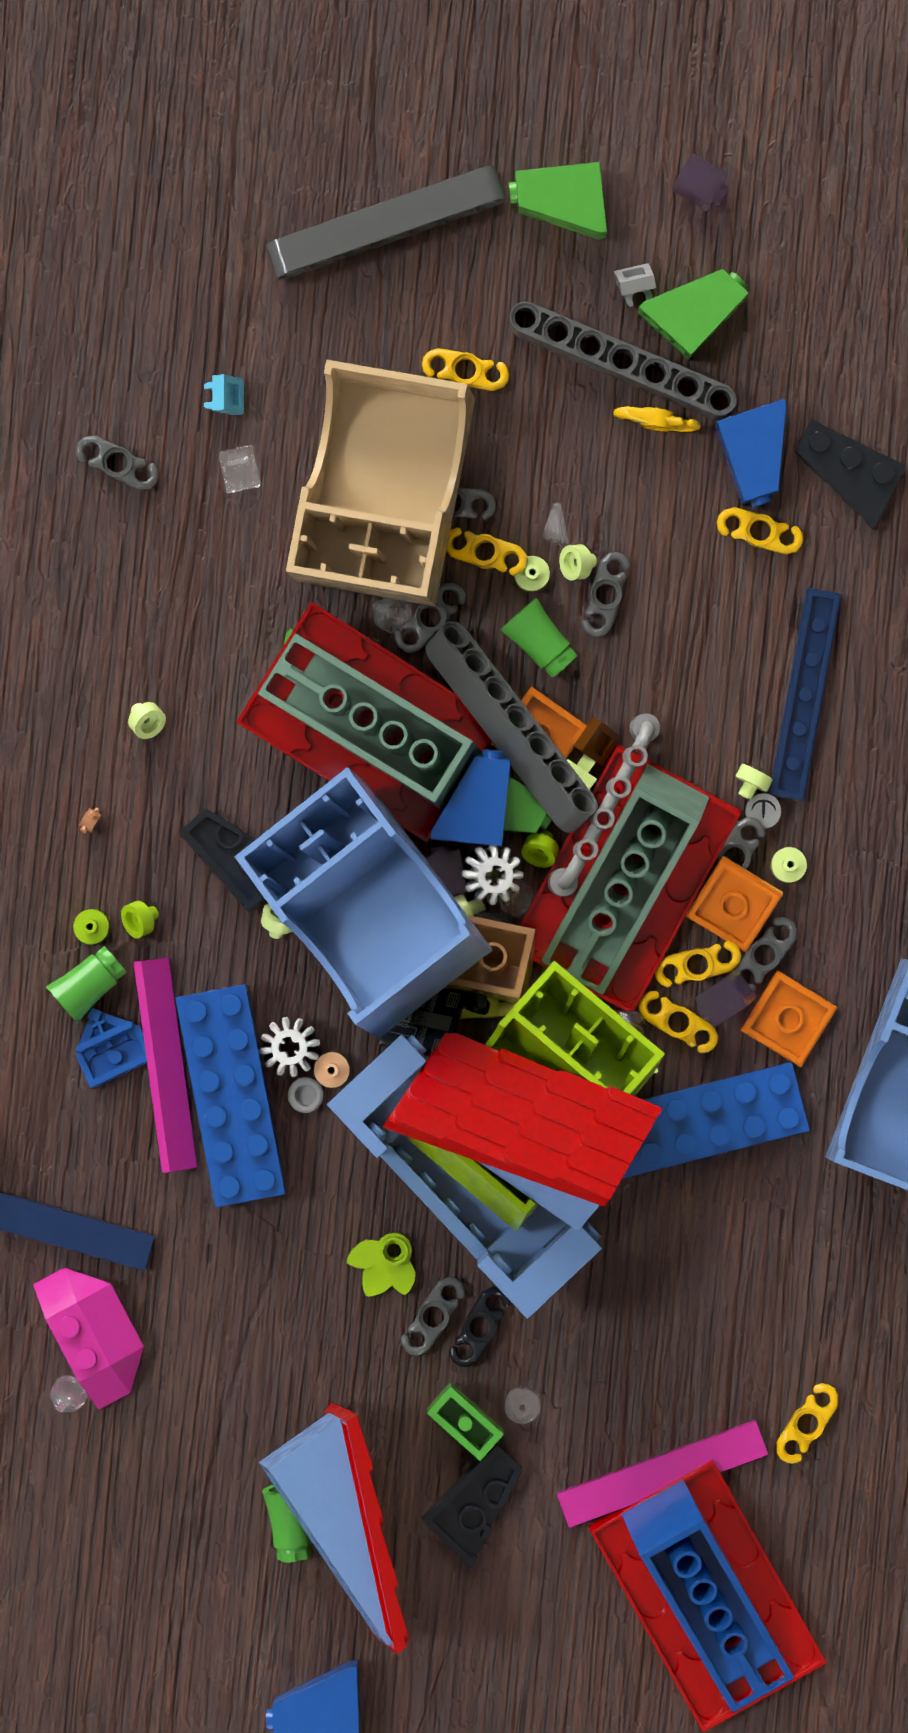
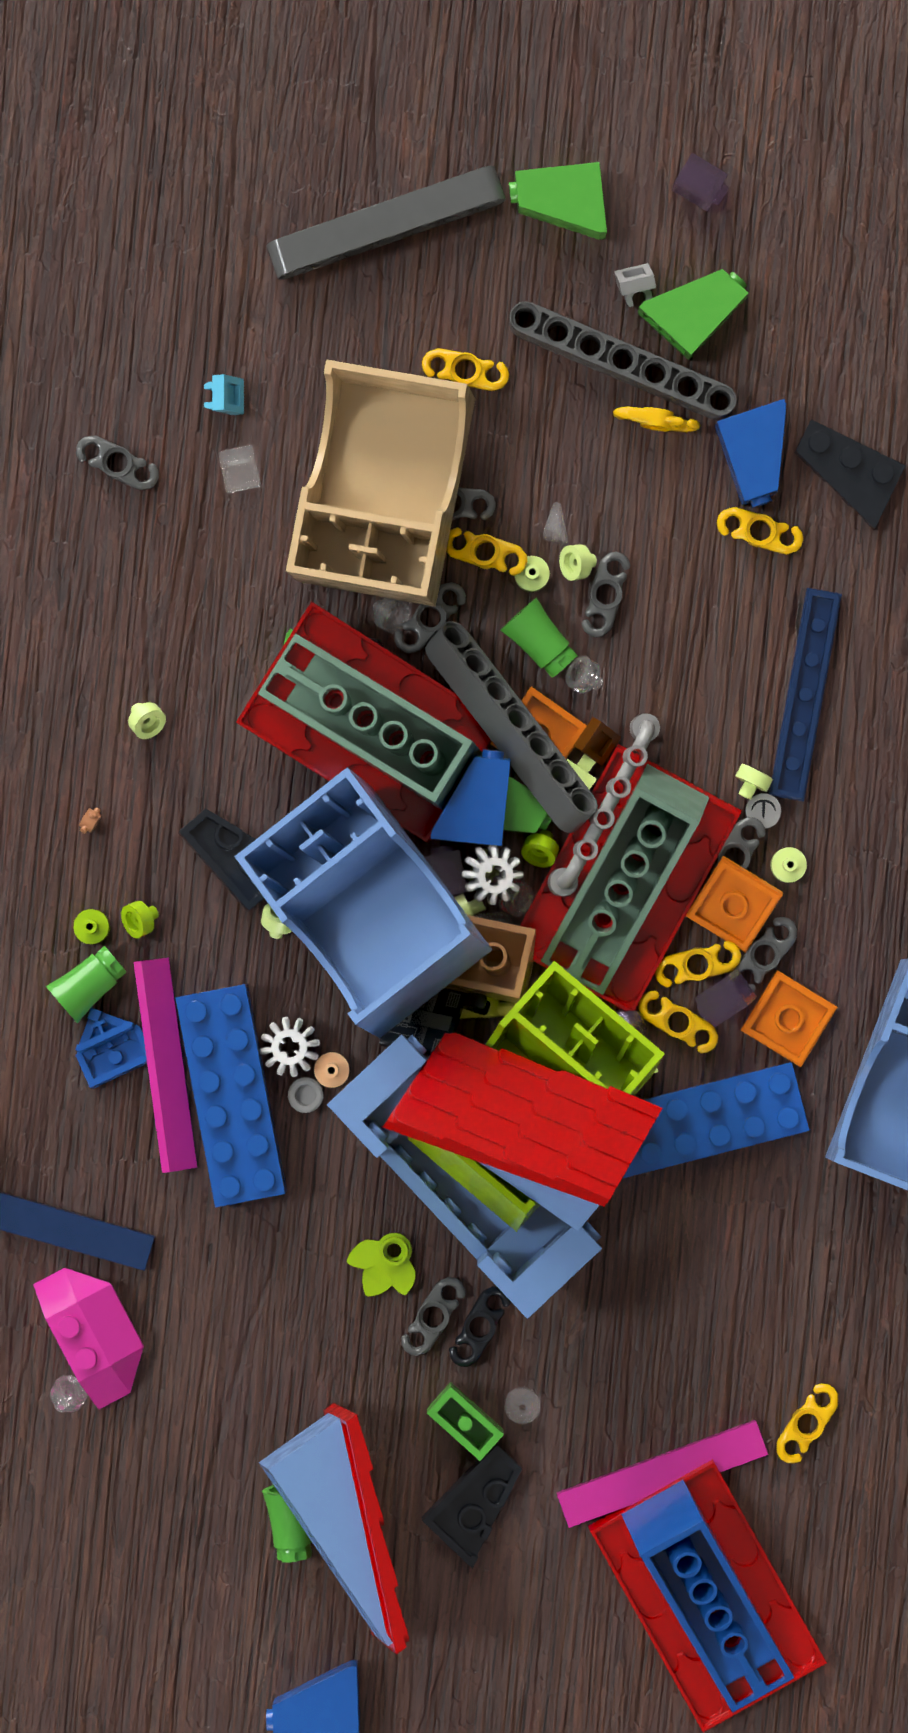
(584, 675): none -> clear tile

